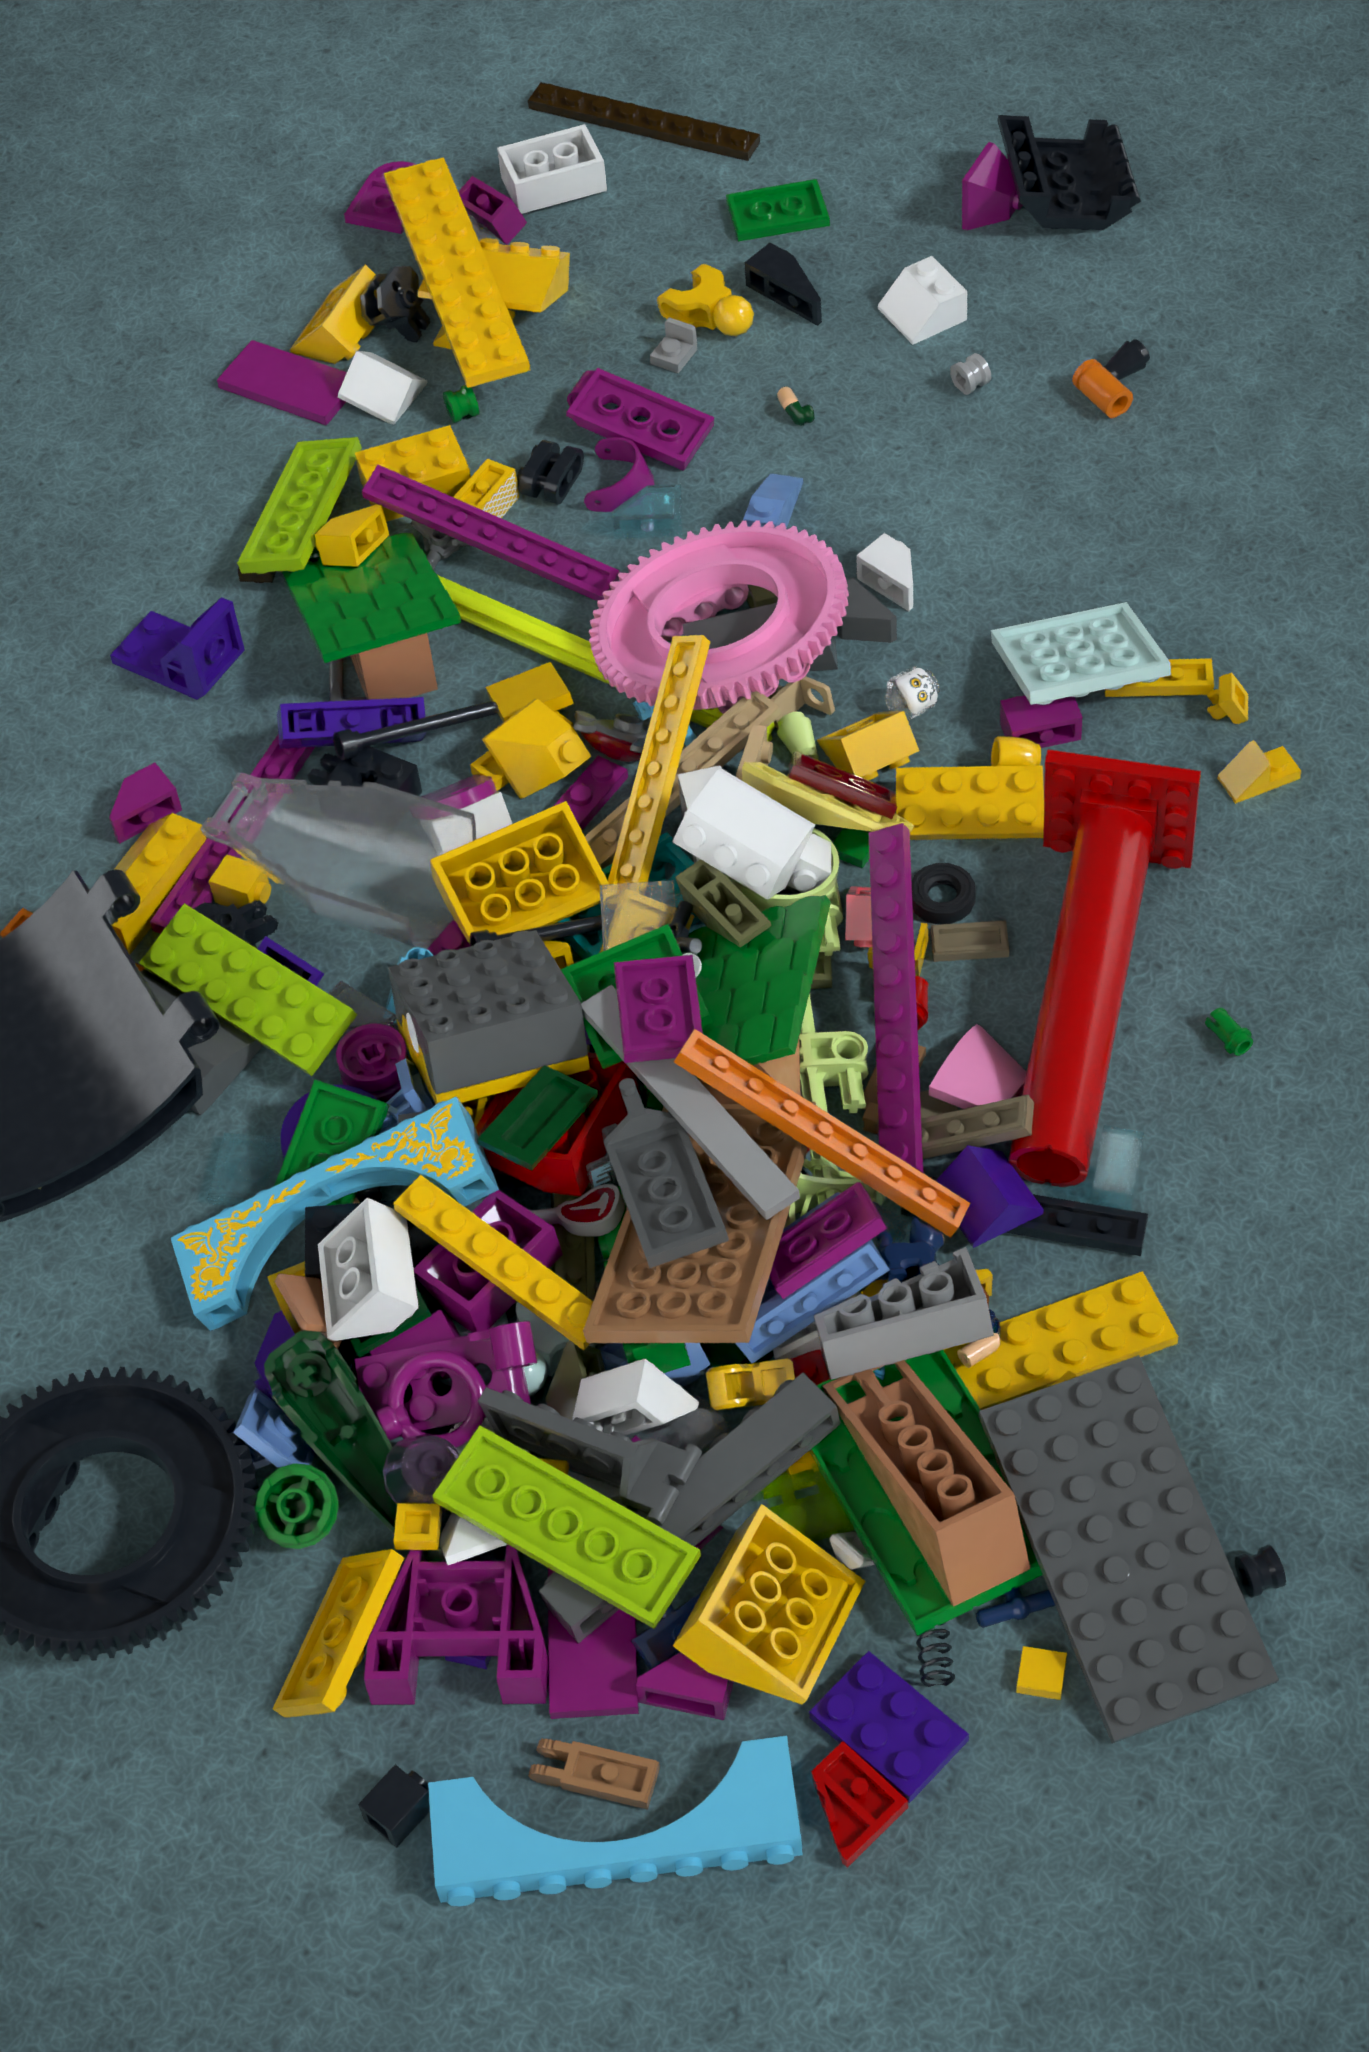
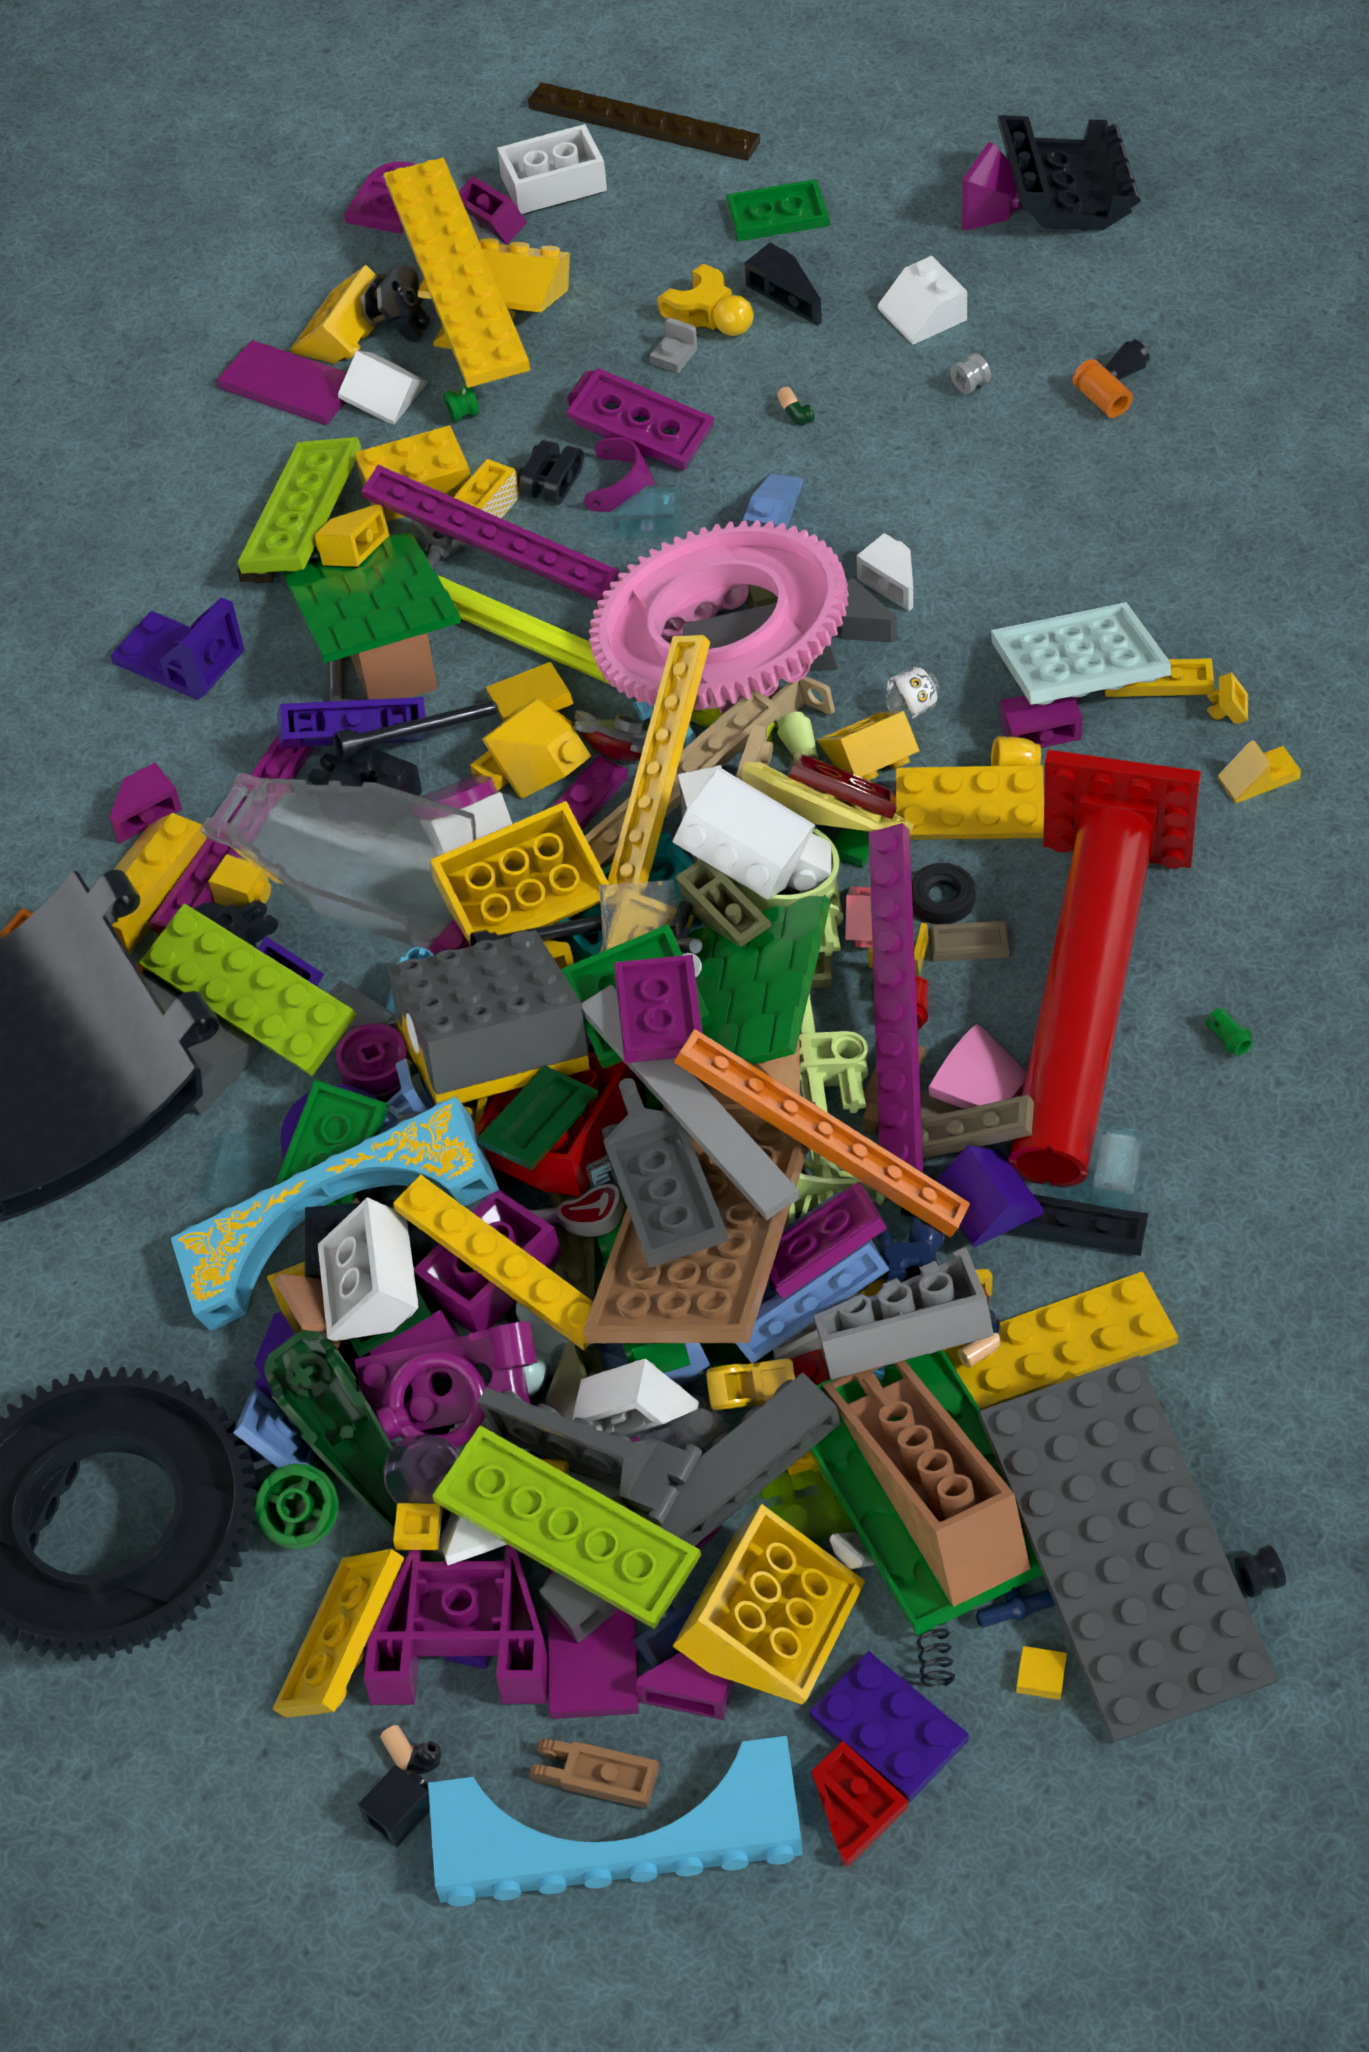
(411, 1757): none -> arm

